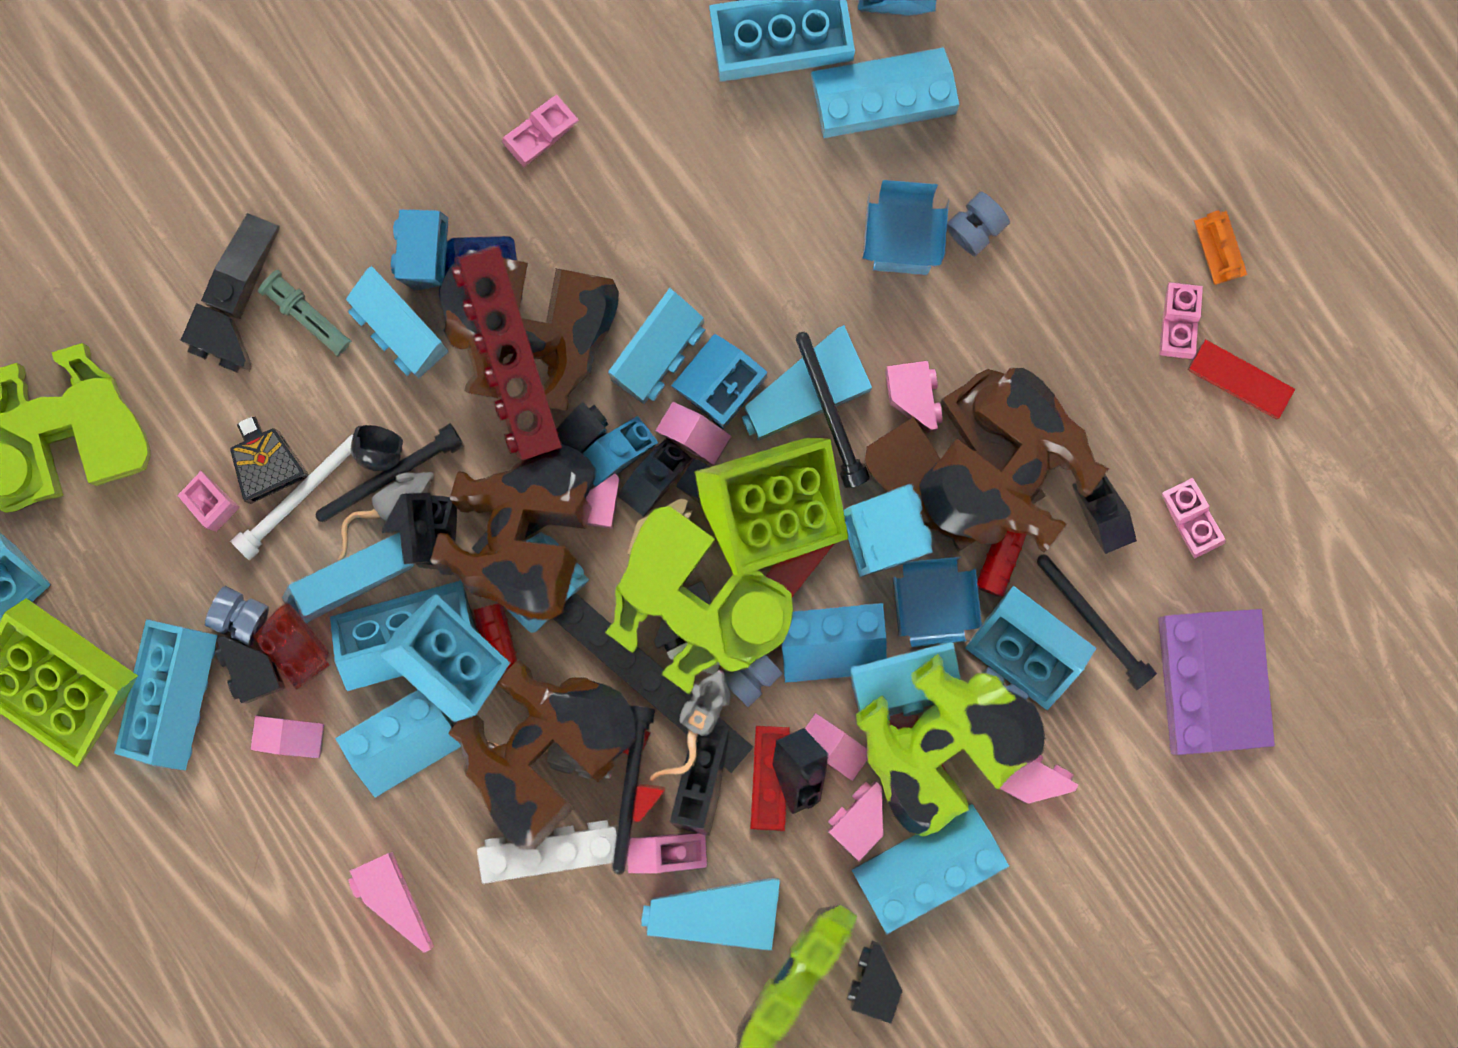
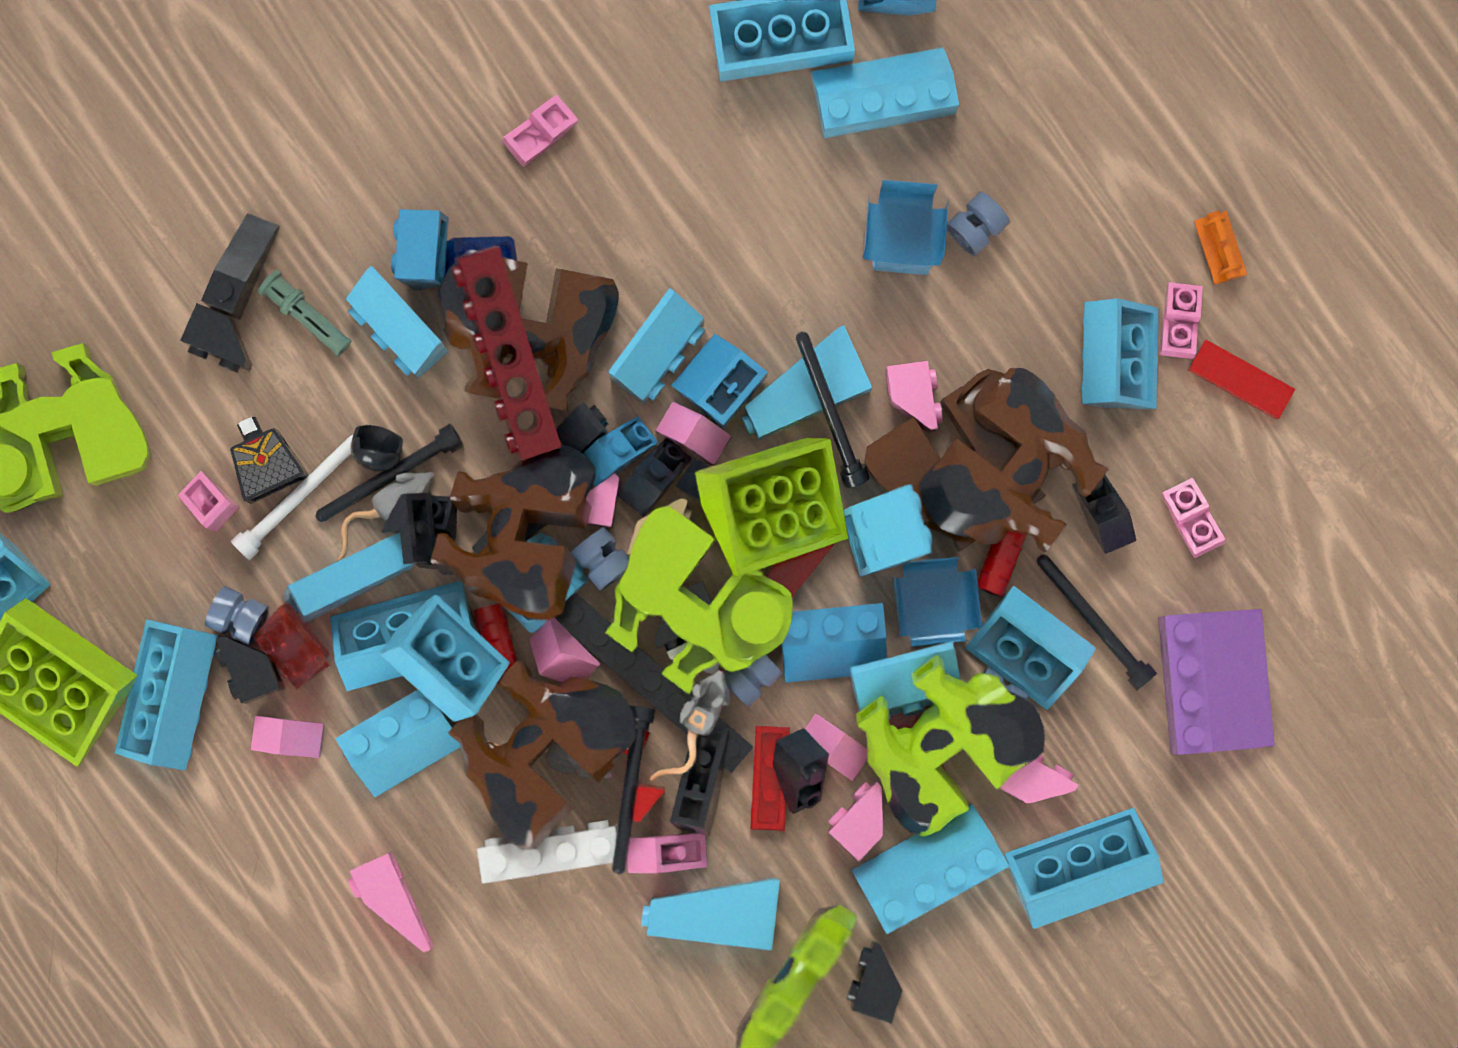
(560, 654): none -> bright pink slope
(601, 558): none -> sand blue wheel
(1084, 868): none -> medium azure slope
(1120, 354): none -> medium azure slope

